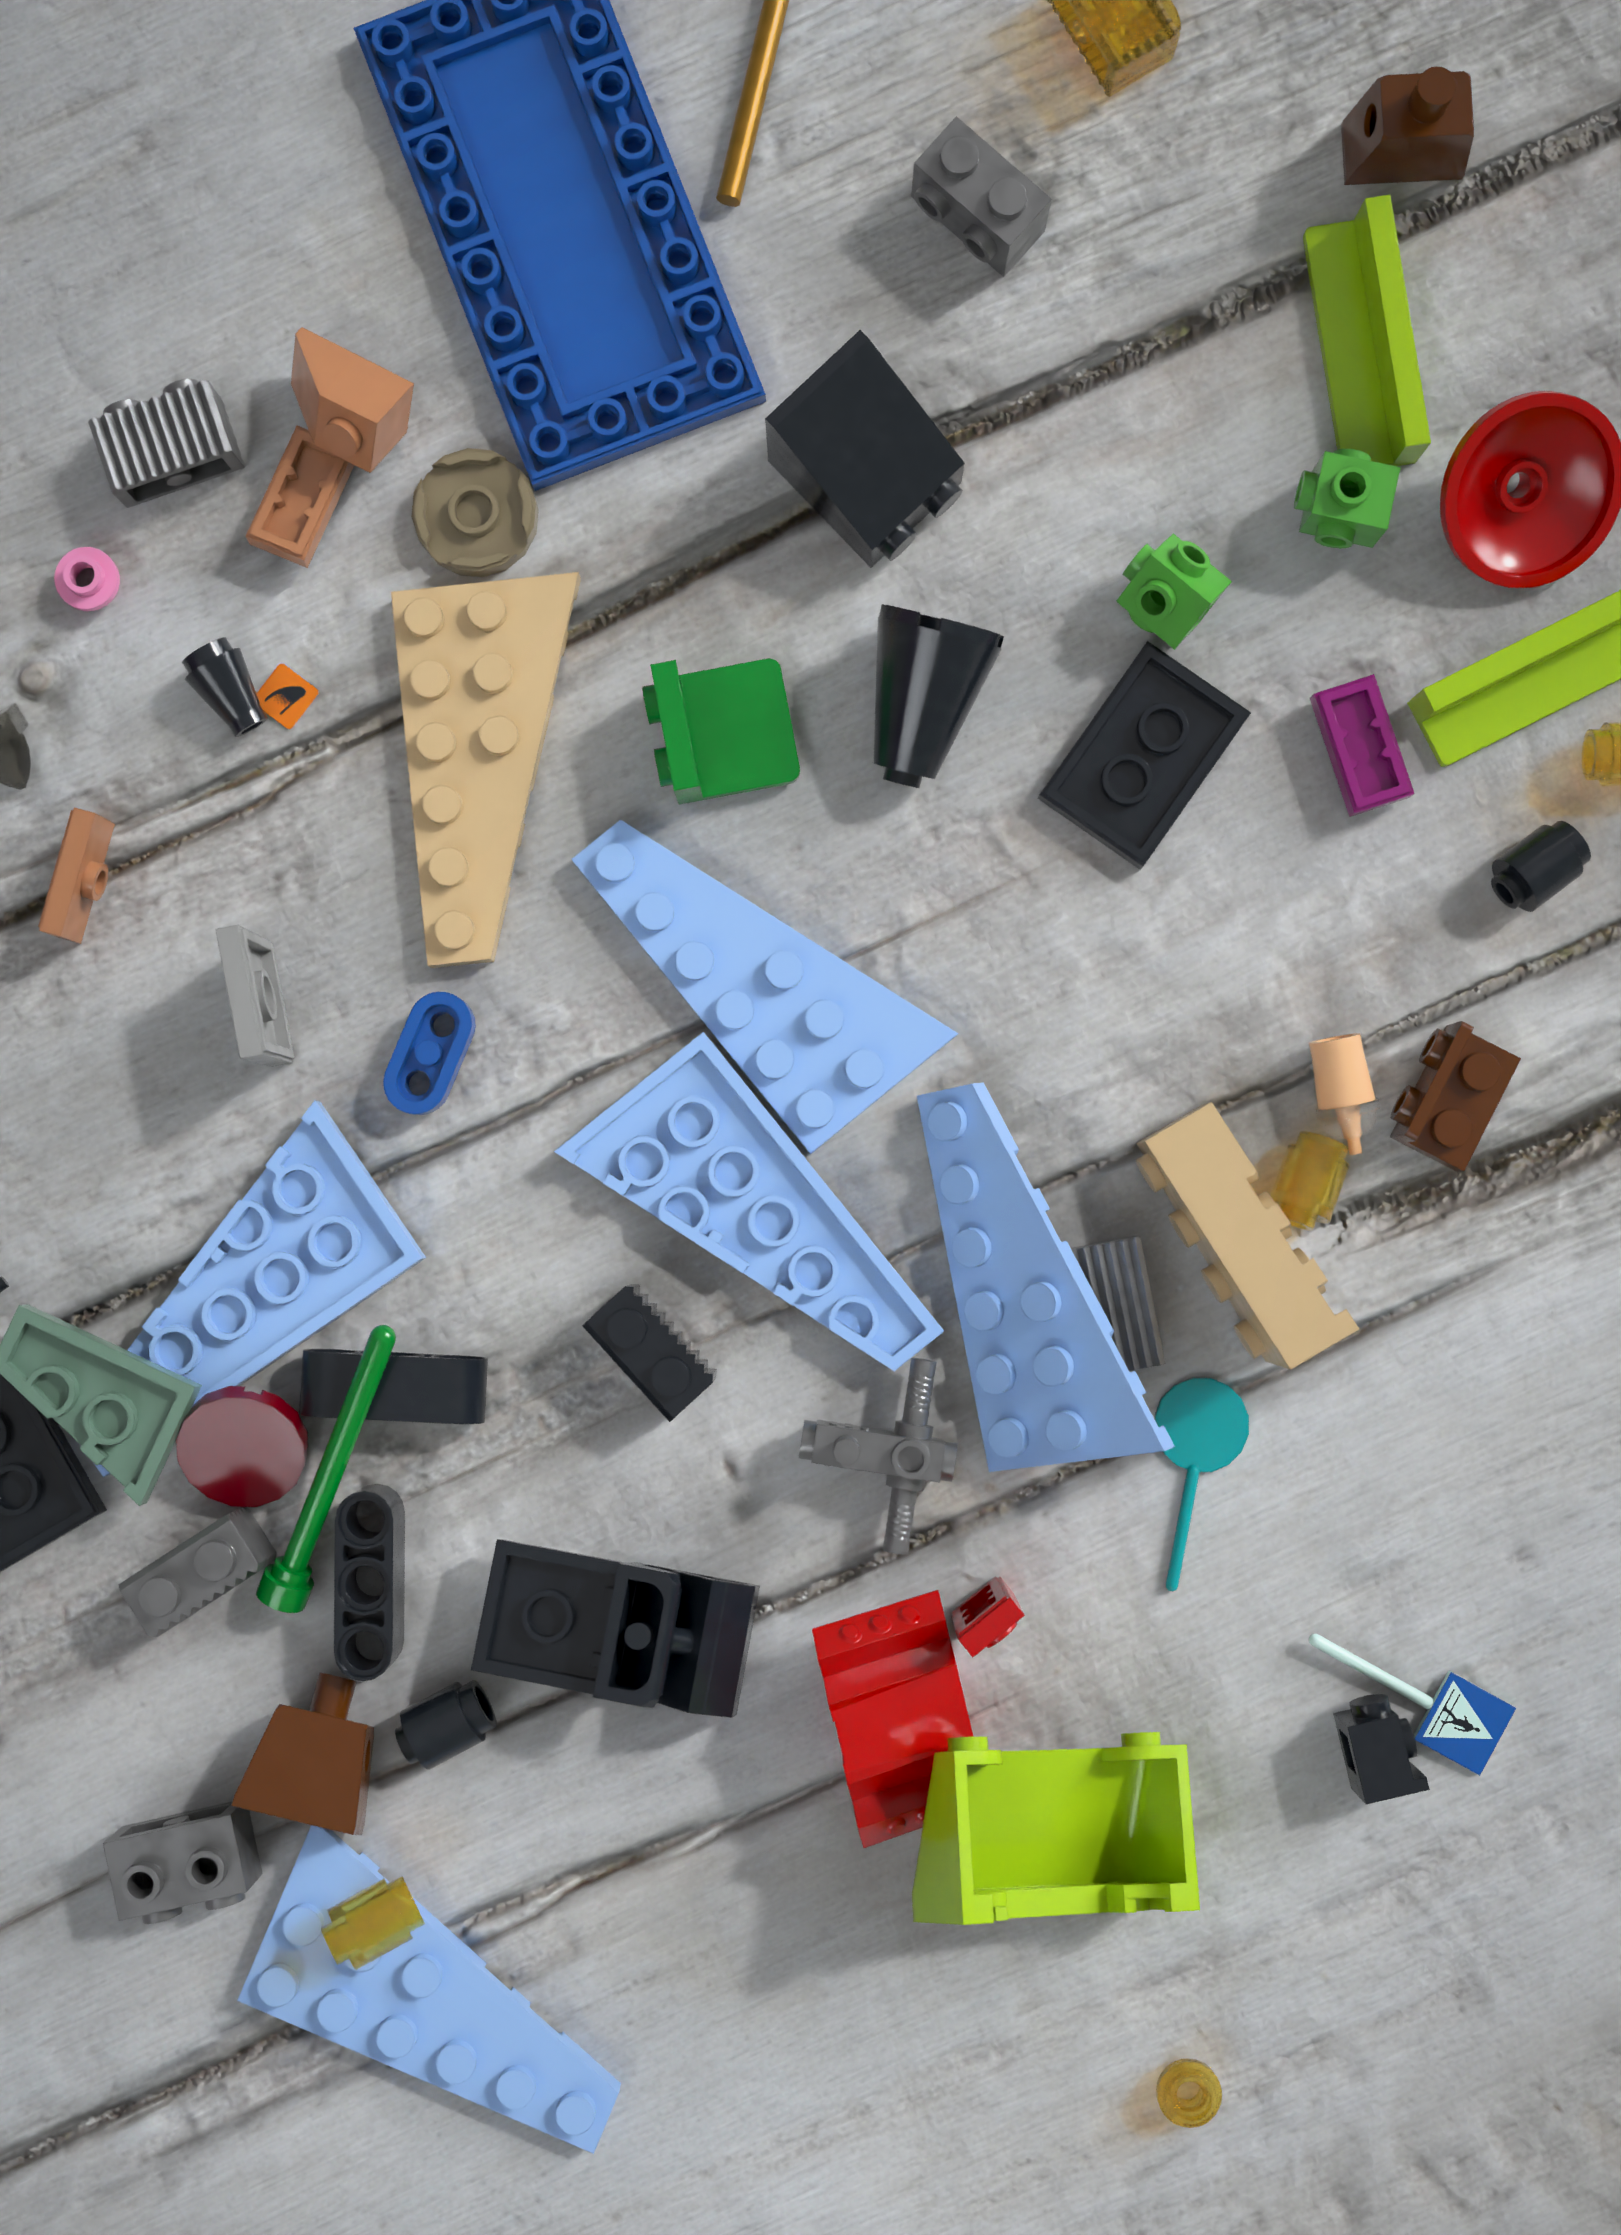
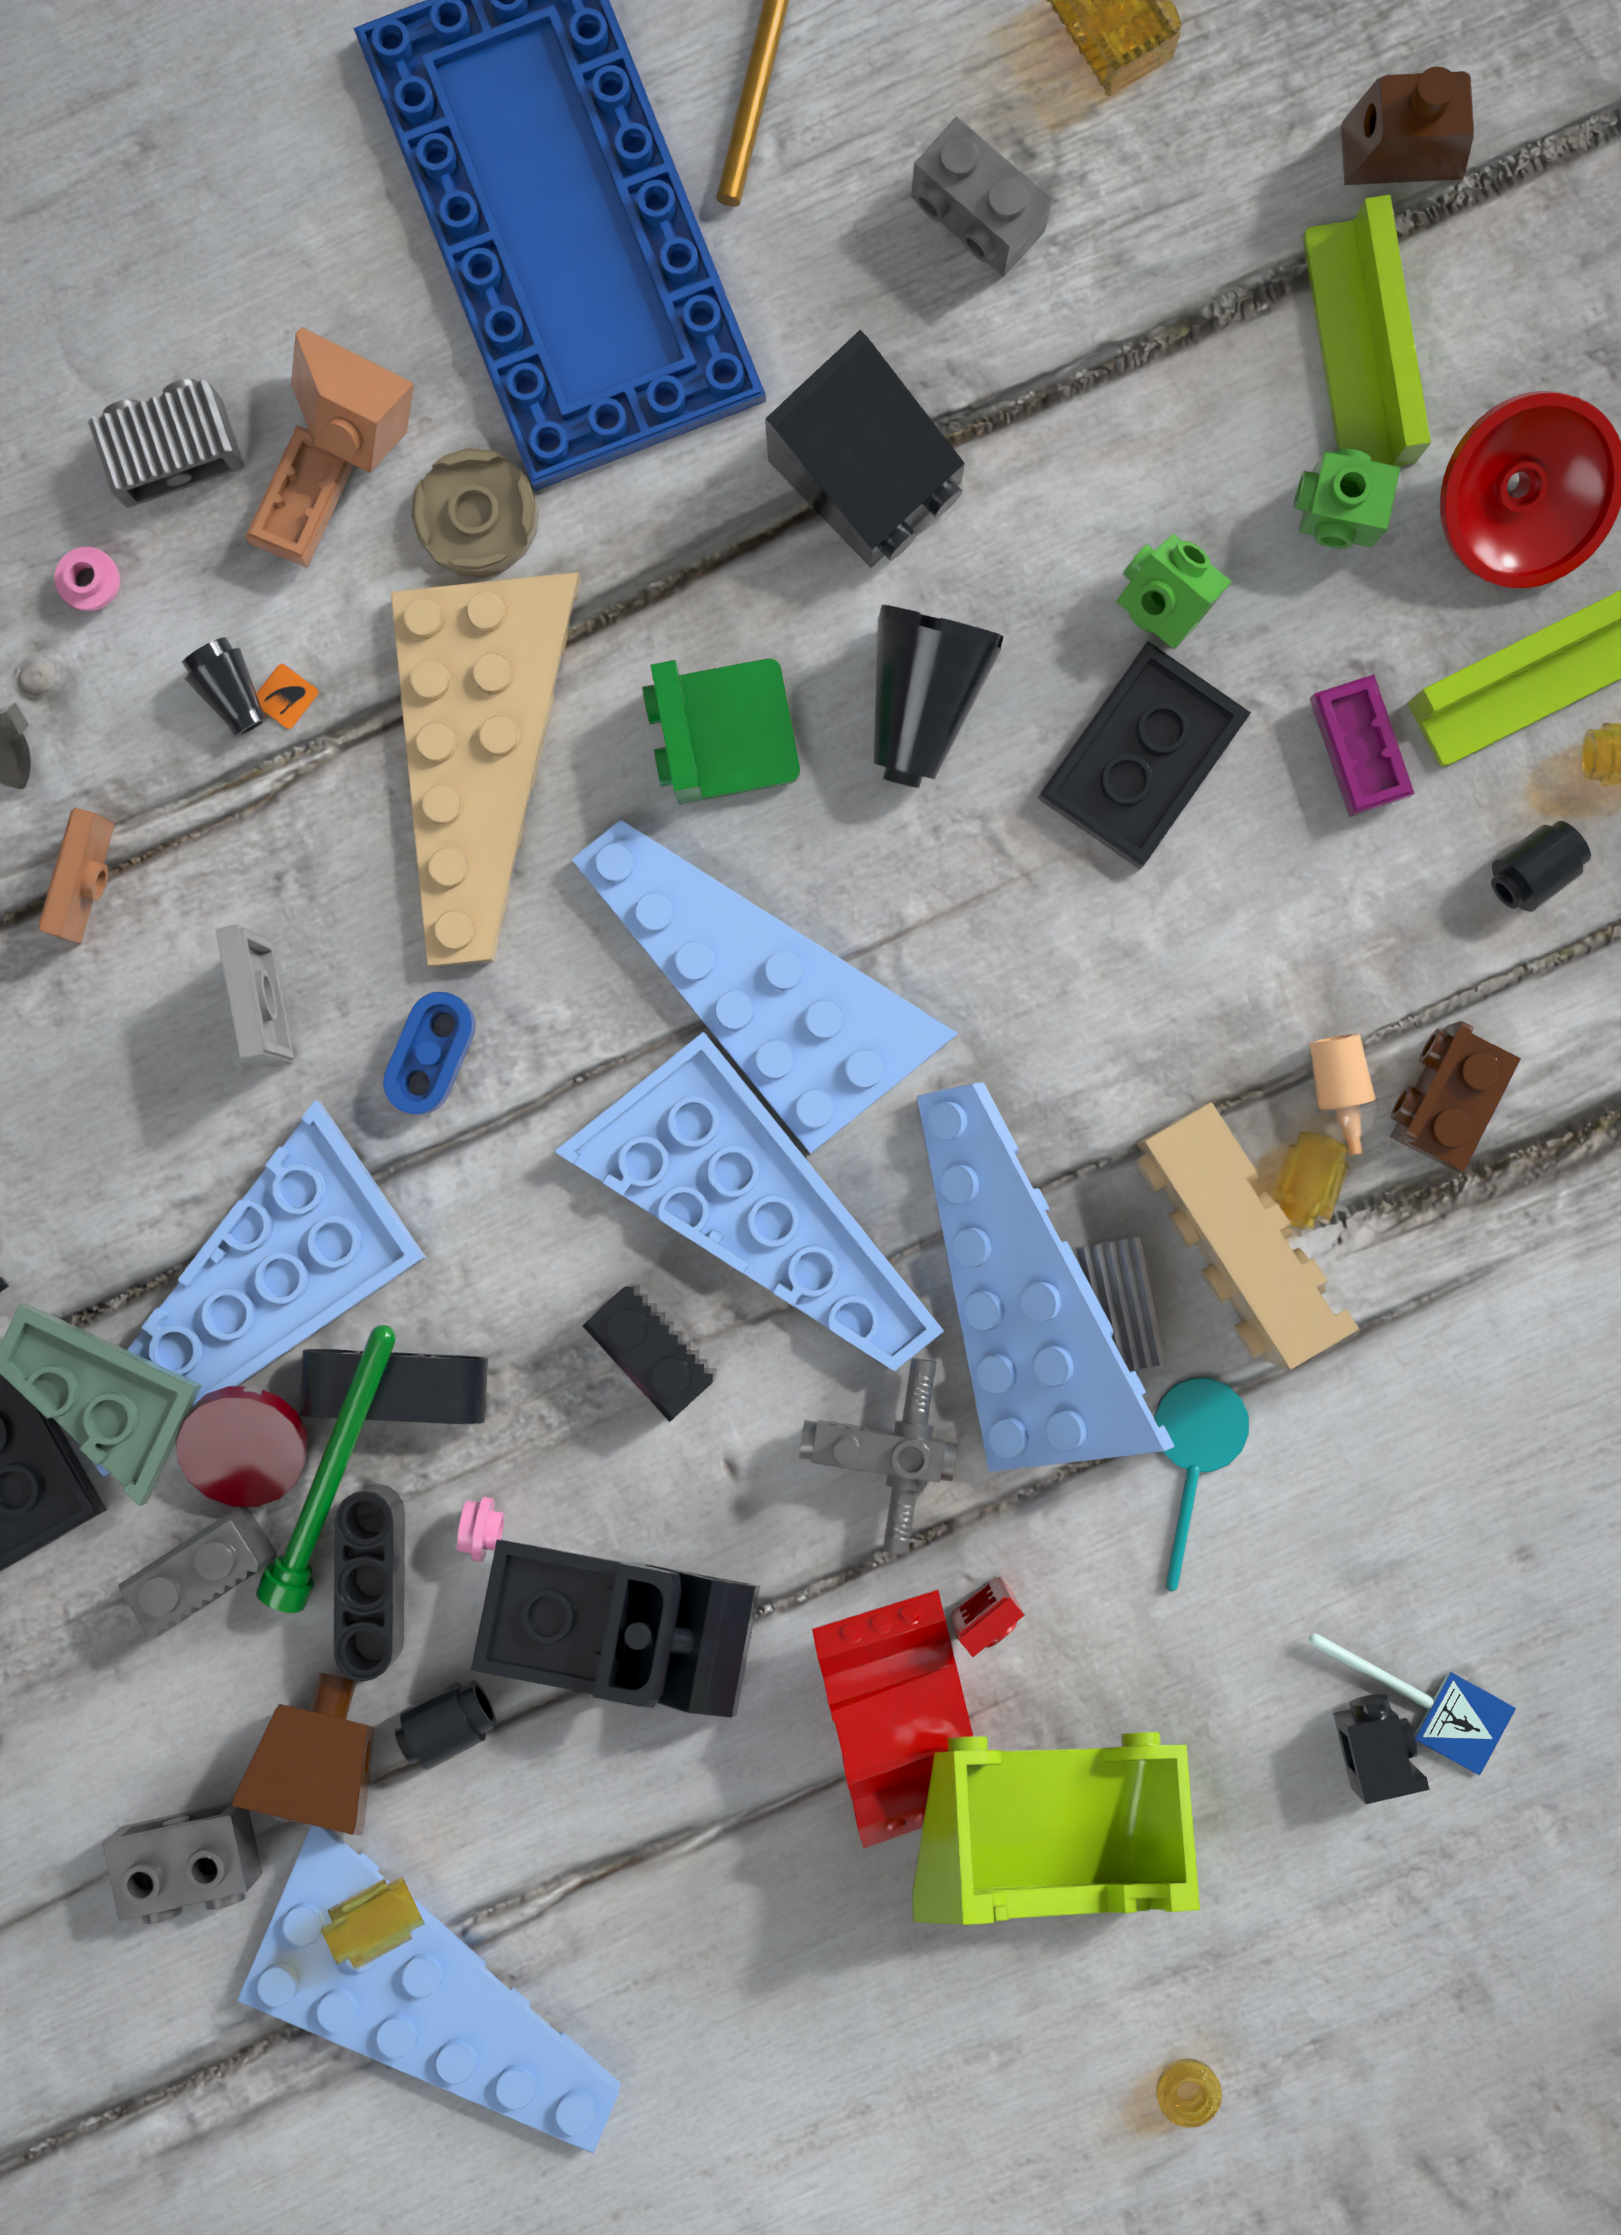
(479, 1528): none -> bright pink plate

